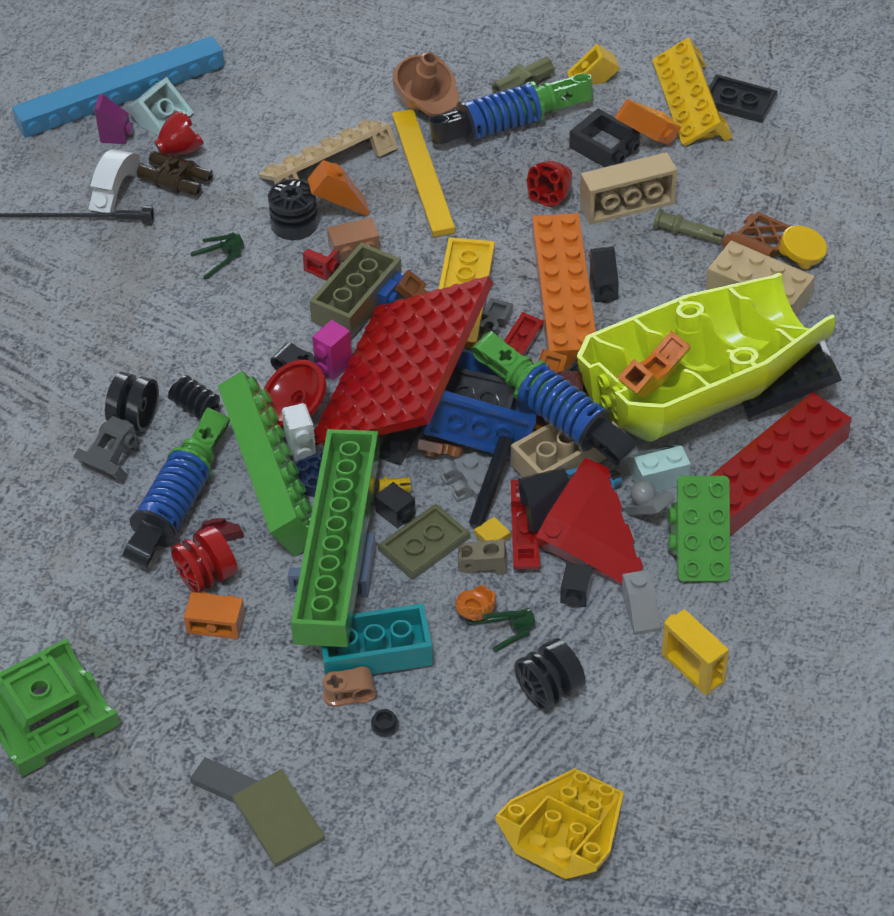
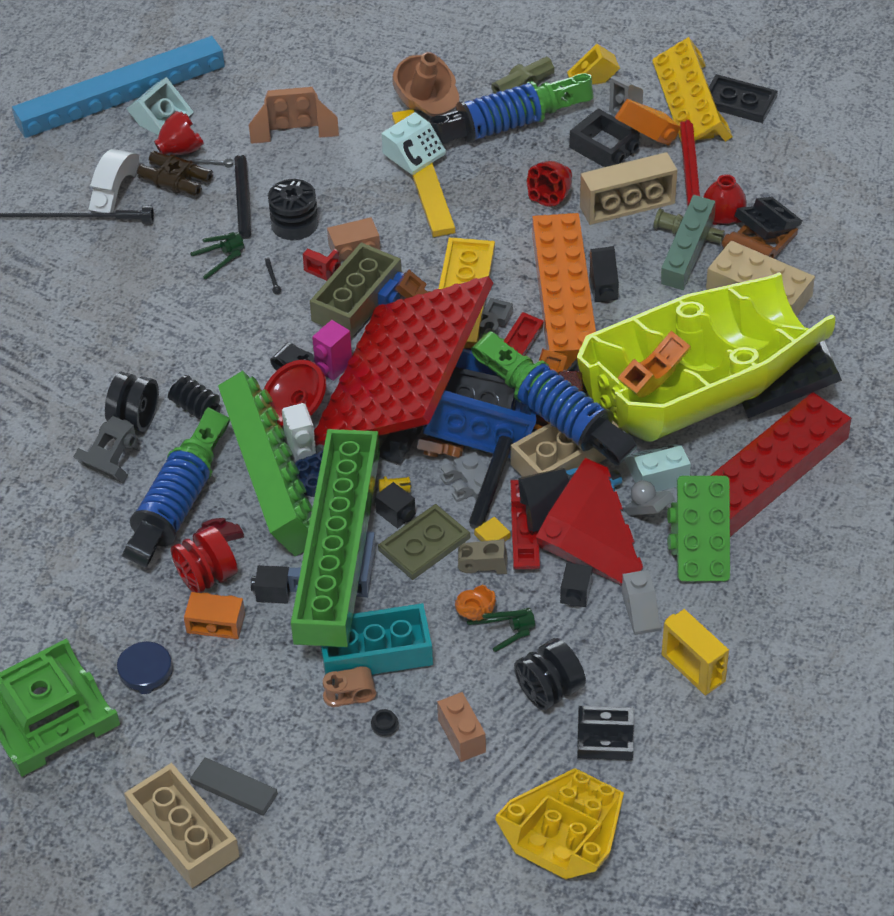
(112, 121): magenta slope -> none
(144, 666): none -> dark blue tile
(182, 825): none -> tan brick
(228, 162): none -> dark grey hinge
(242, 196): none -> black axle
(271, 584): none -> black brick
(276, 289): none -> black hinge
(278, 818): olive tile -> none
(292, 110): none -> nougat piece
(333, 184): orange slope -> none
(378, 133): tan bracket -> none
(412, 143): none -> light aqua slope
(461, 726): none -> nougat brick
(605, 732): none -> black slope
(622, 90): none -> light grey slope
(688, 242): none -> sand green brick
(689, 160): none -> red axle
(727, 197): none -> red piece
(768, 218): none -> black slope
(803, 246): yellow tile -> none

